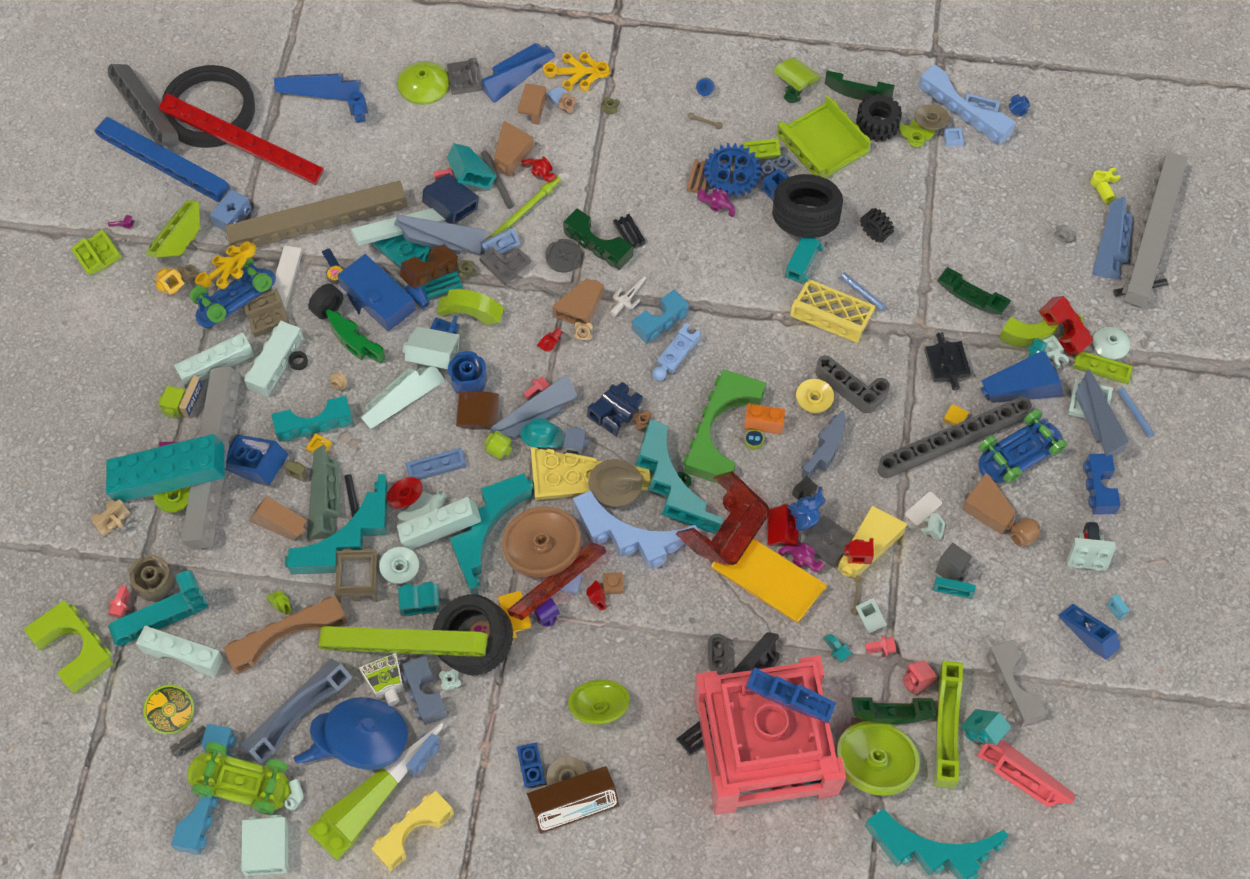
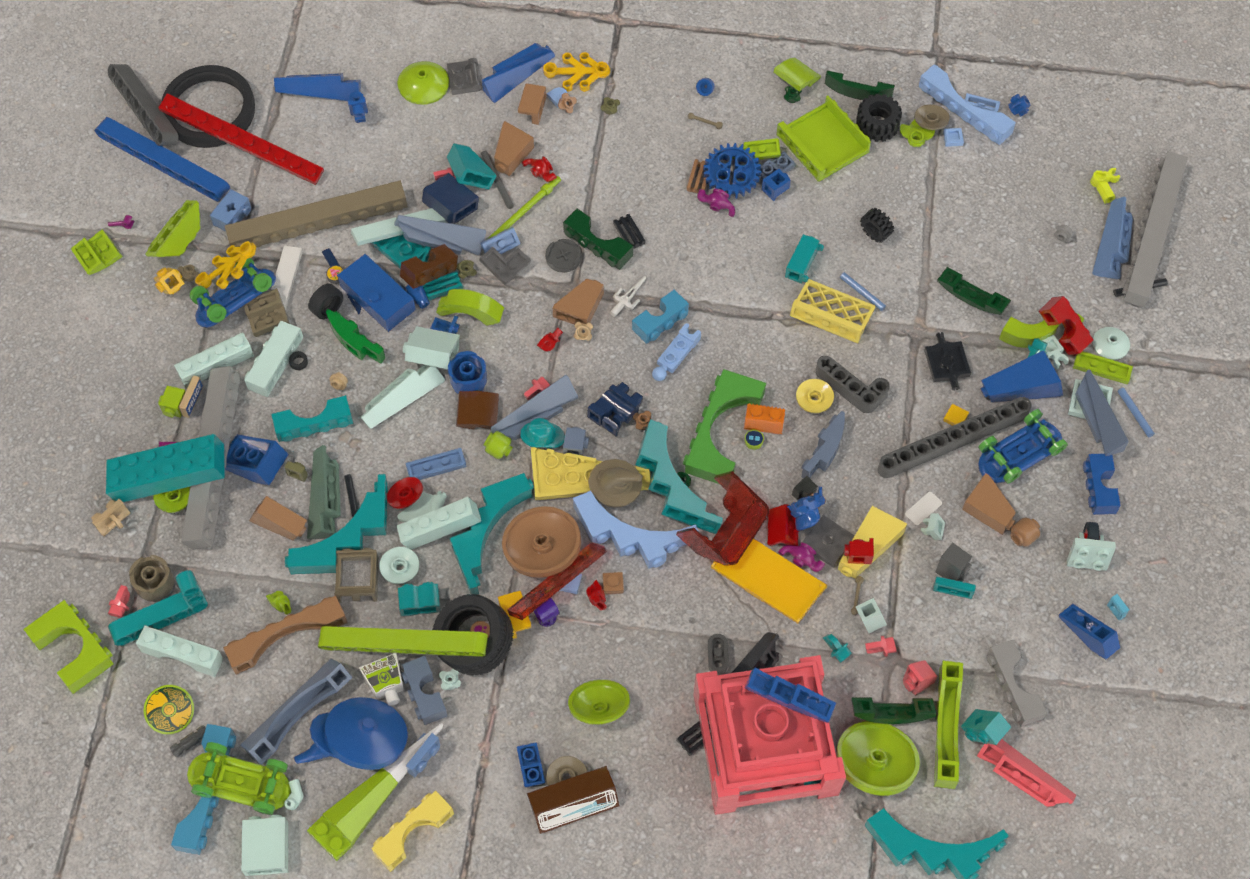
(316, 442): yellow tile -> none
(807, 221): black tyre -> none

